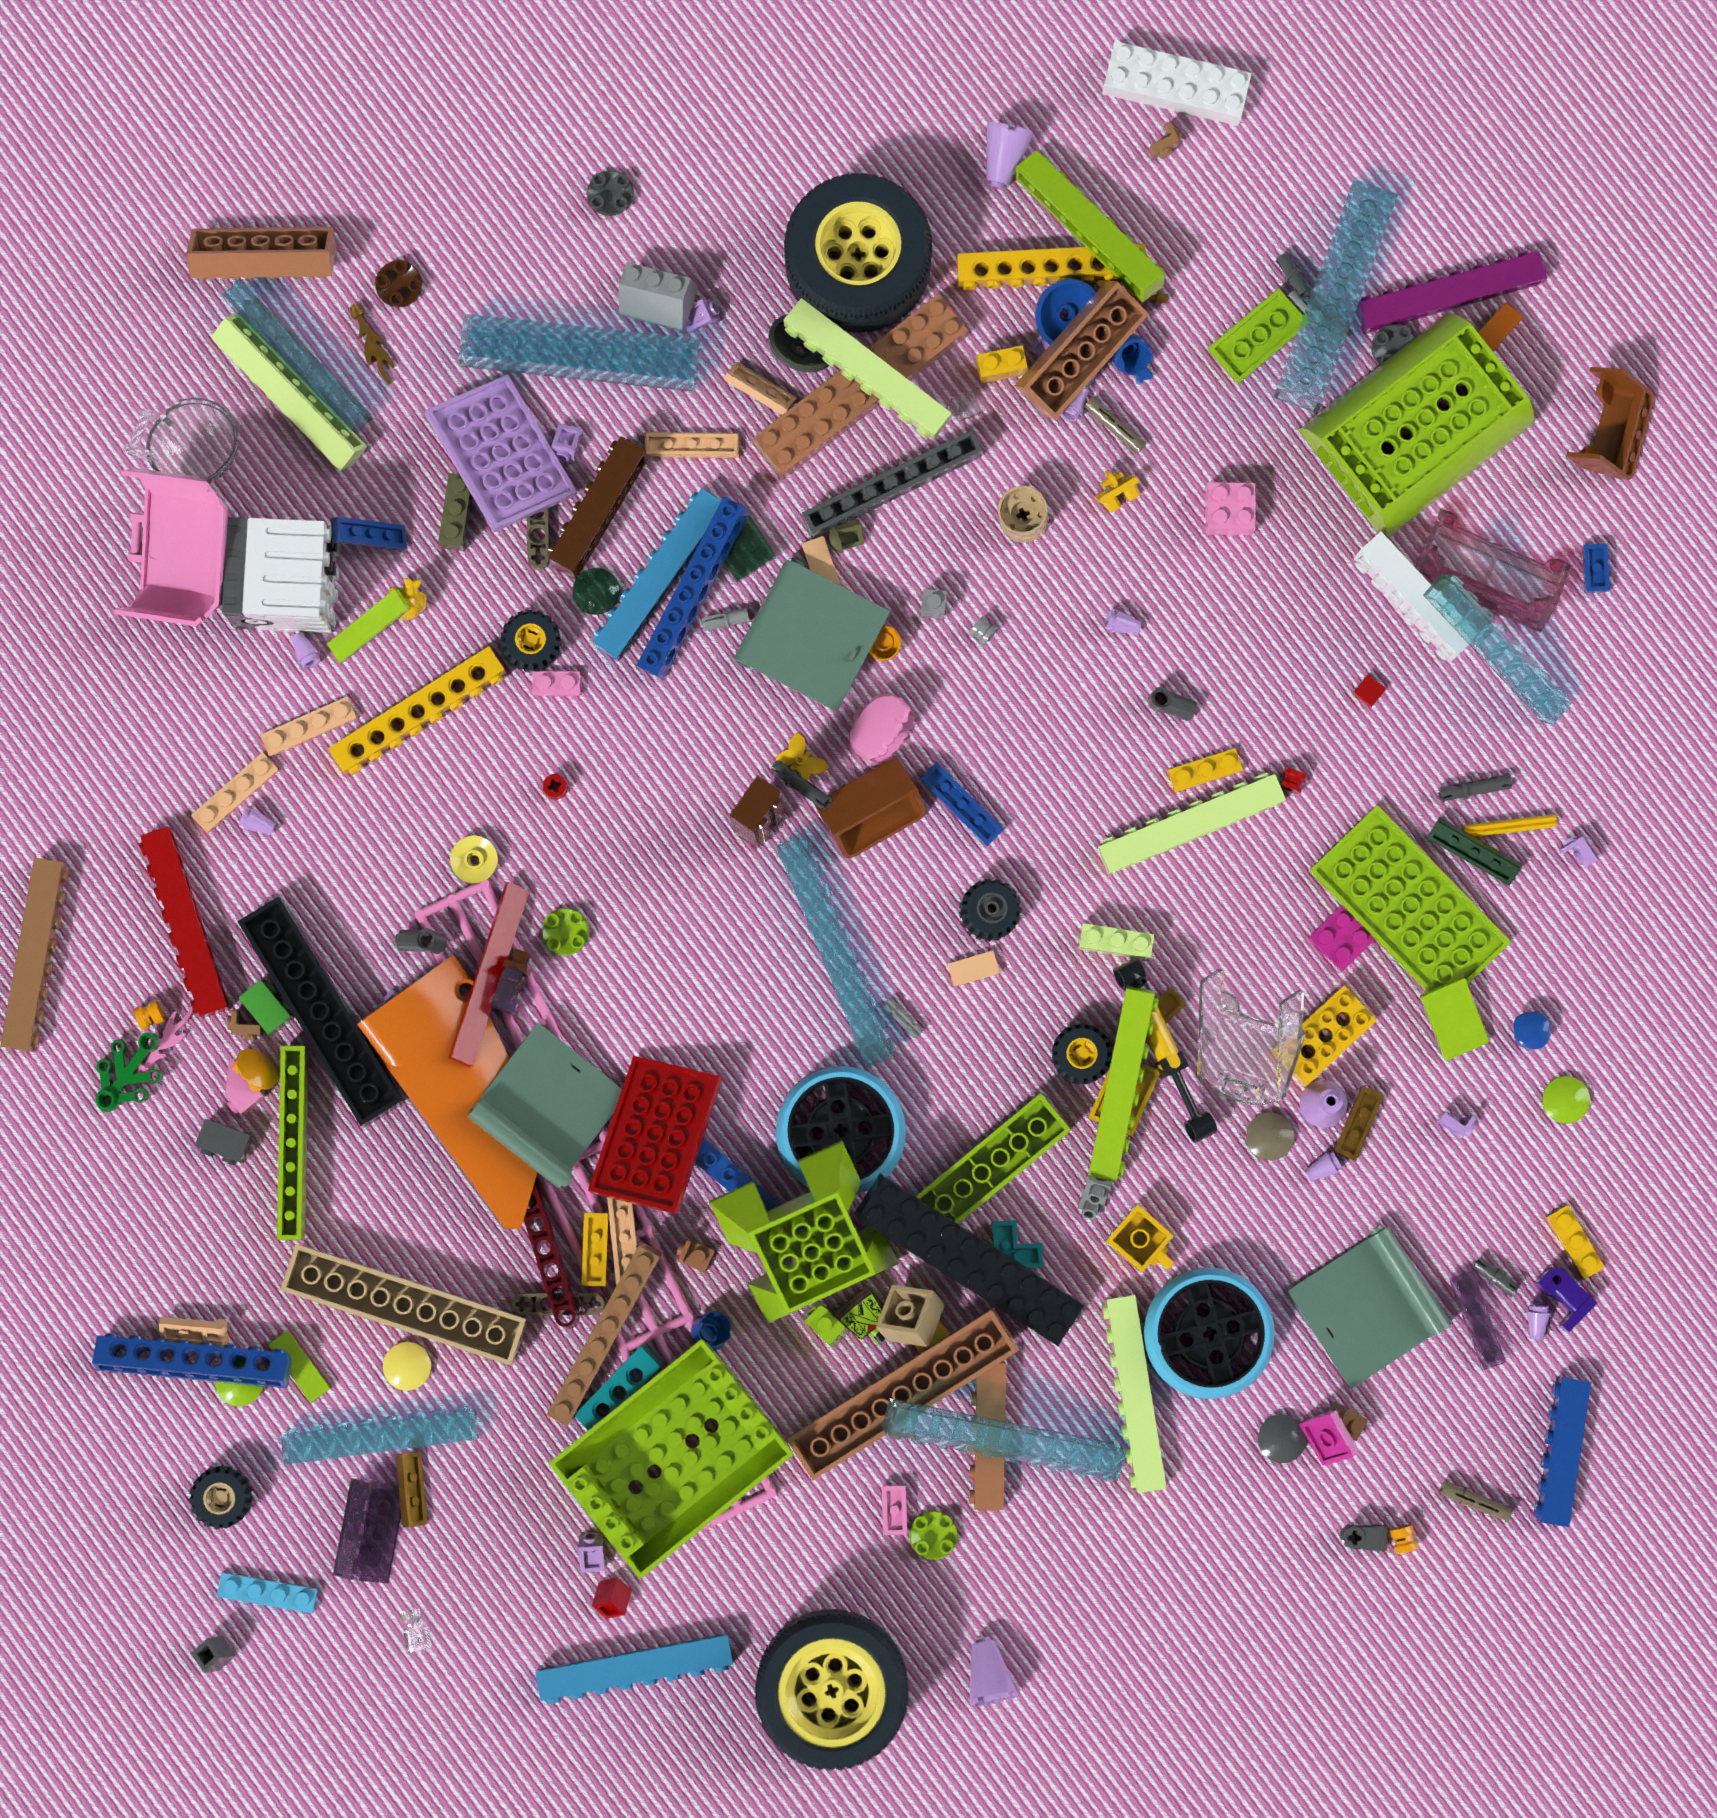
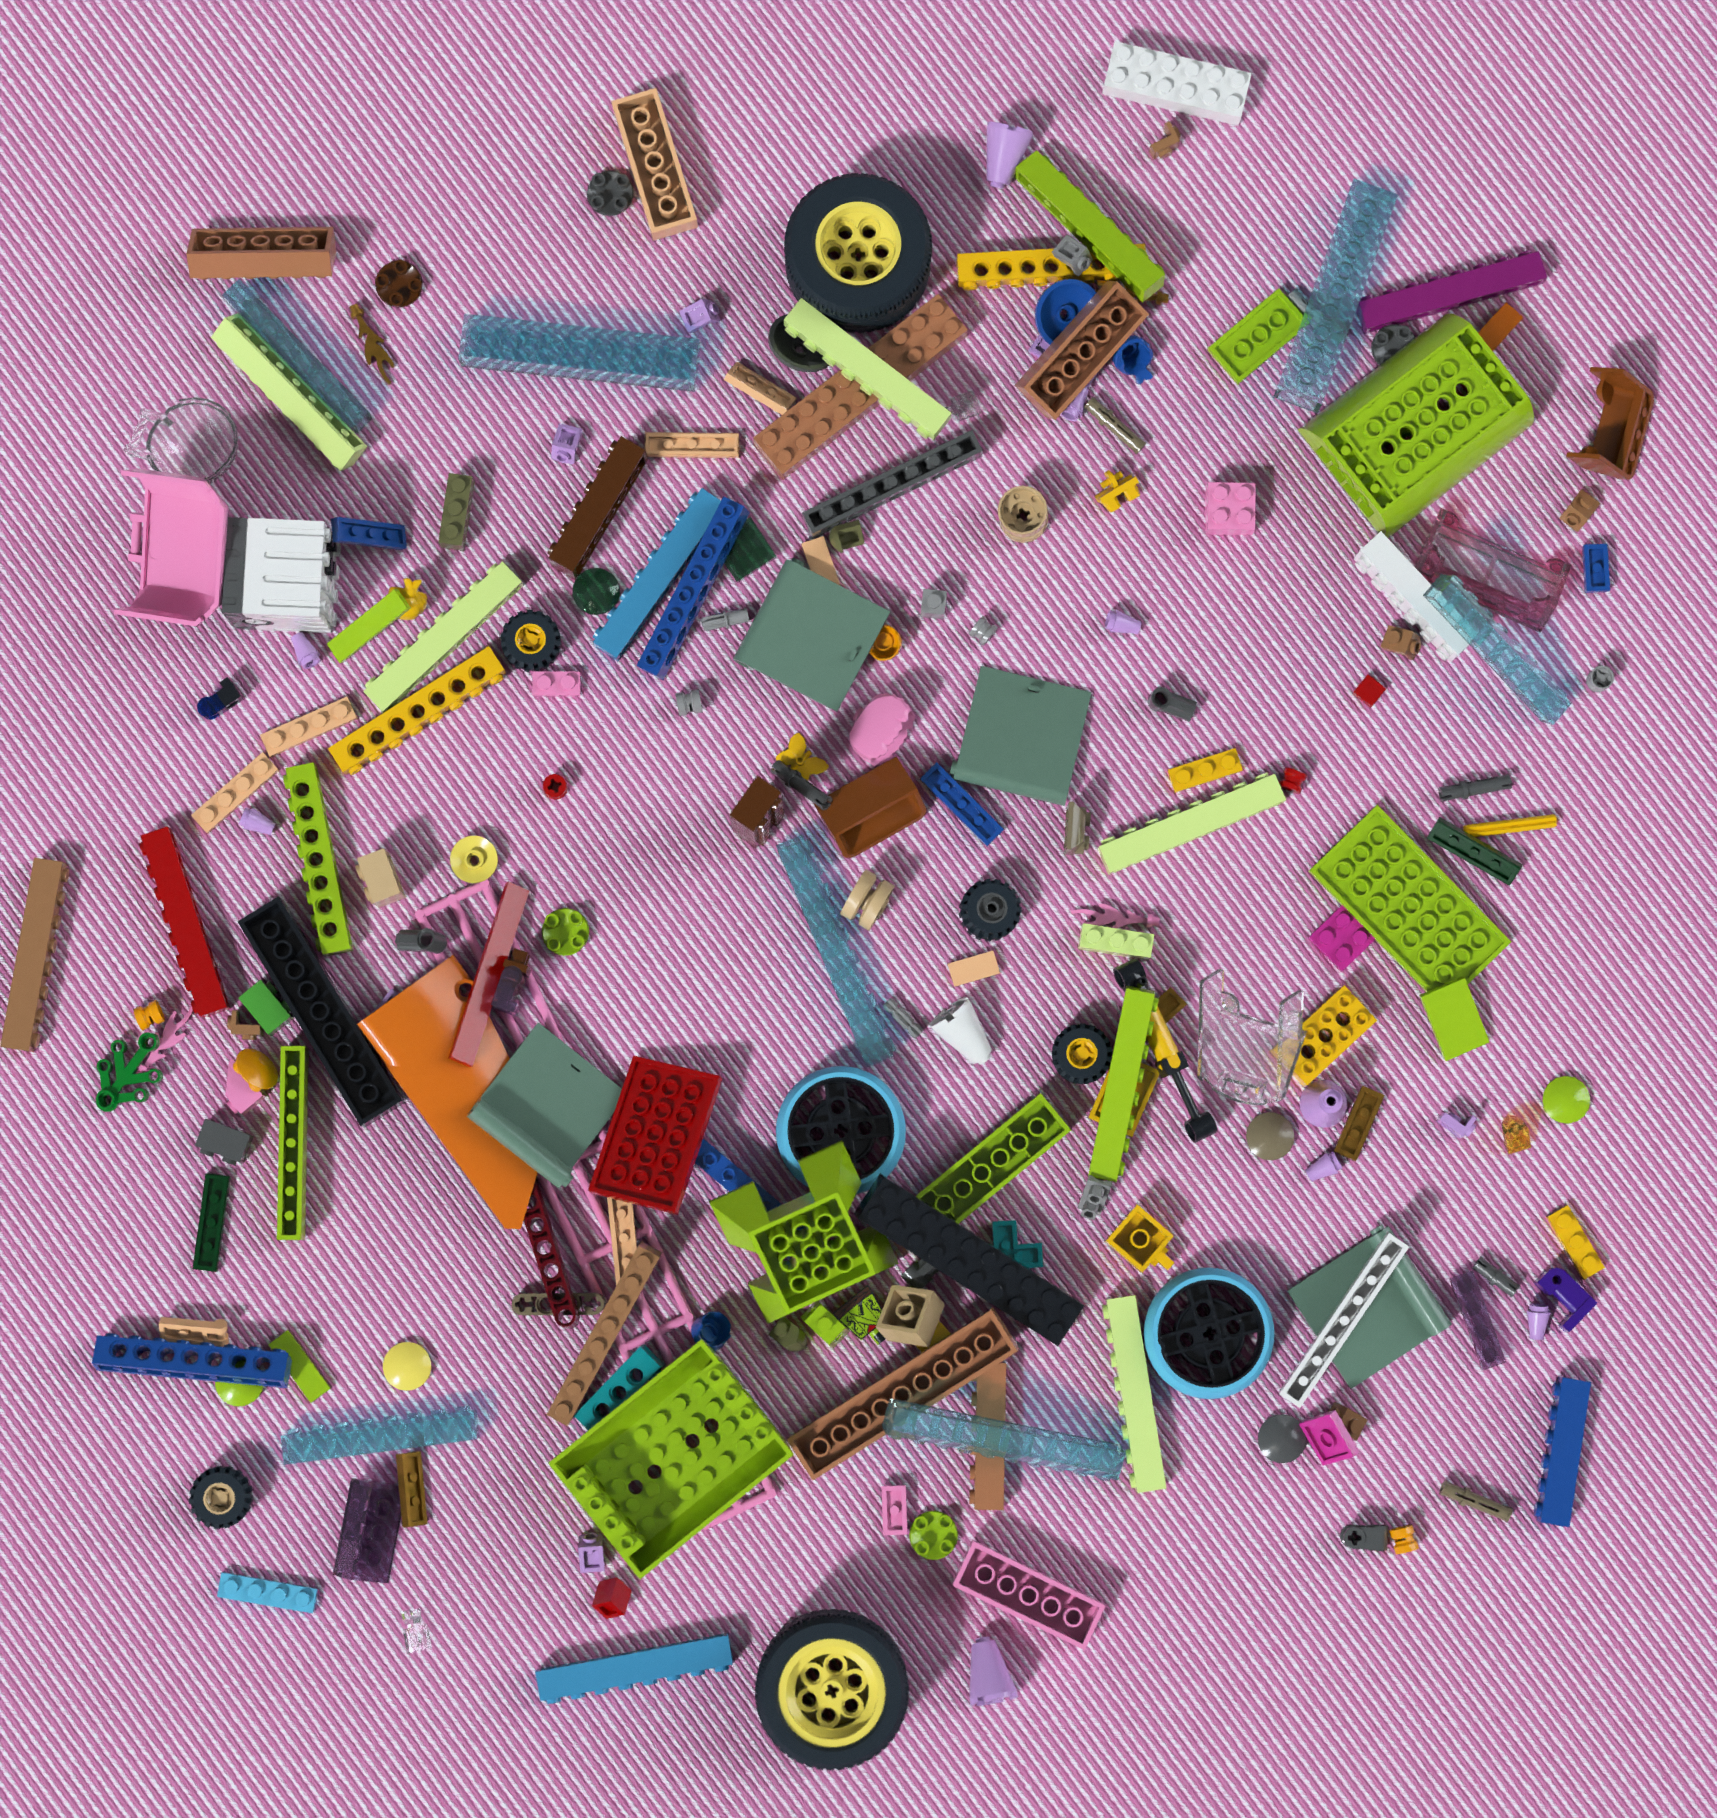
(211, 1222): none -> dark green tile
(213, 1654): dark grey brick -> none
(220, 702): none -> leg
(308, 775): none -> lime brick
(380, 877): none -> tan brick
(404, 1304): tan brick -> none
(443, 637): none -> yellowish green brick
(500, 453): lavender plate -> none
(533, 524): dark tan beam -> none
(595, 1249): yellow plate -> none
(654, 164): none -> light nougat brick
(656, 296): light grey slope -> none
(688, 702): none -> light grey wheel
(694, 1255): nougat bracket -> none
(789, 1335): none -> olive plate
(870, 901): none -> tan wheel
(919, 1274): none -> dark grey piece
(963, 1031): none -> white cone
(1001, 364): yellow brick -> none
(1022, 737): none -> sand green door
(1028, 1594): none -> bright pink brick
(1073, 254): none -> light grey bracket
(1076, 820): none -> dark tan slope
(1113, 915): none -> bright pink piece
(1293, 275): dark grey pin -> none
(1343, 1319): none -> white brick
(1401, 642): none -> medium nougat bracket
(1515, 1134): none -> clear yellow plate
(1531, 1030): blue hair -> none
(1579, 510): none -> medium nougat bracket
(1582, 853): lavender bracket -> none
(1603, 675): none -> light grey wheel

